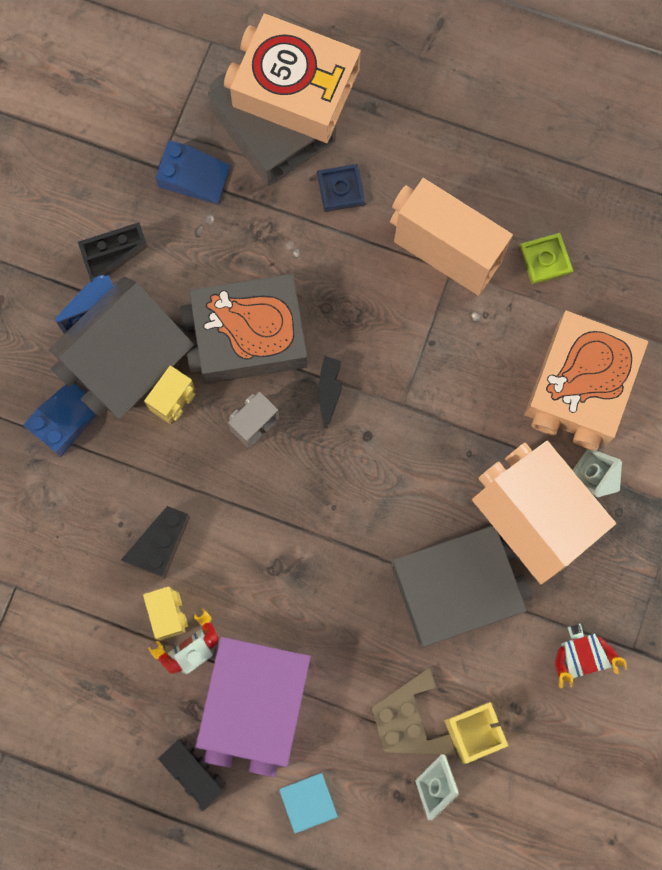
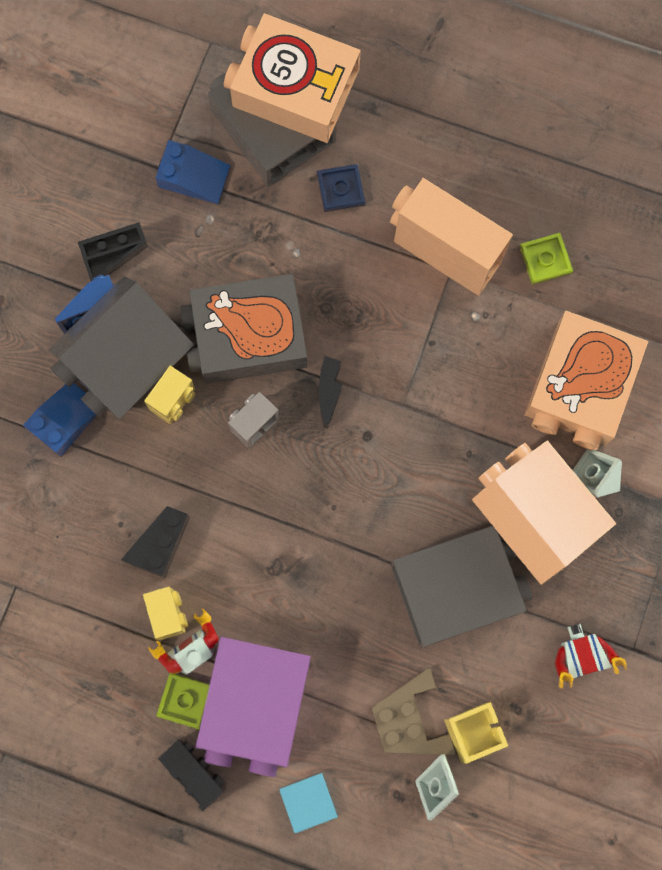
(183, 701): none -> lime tile

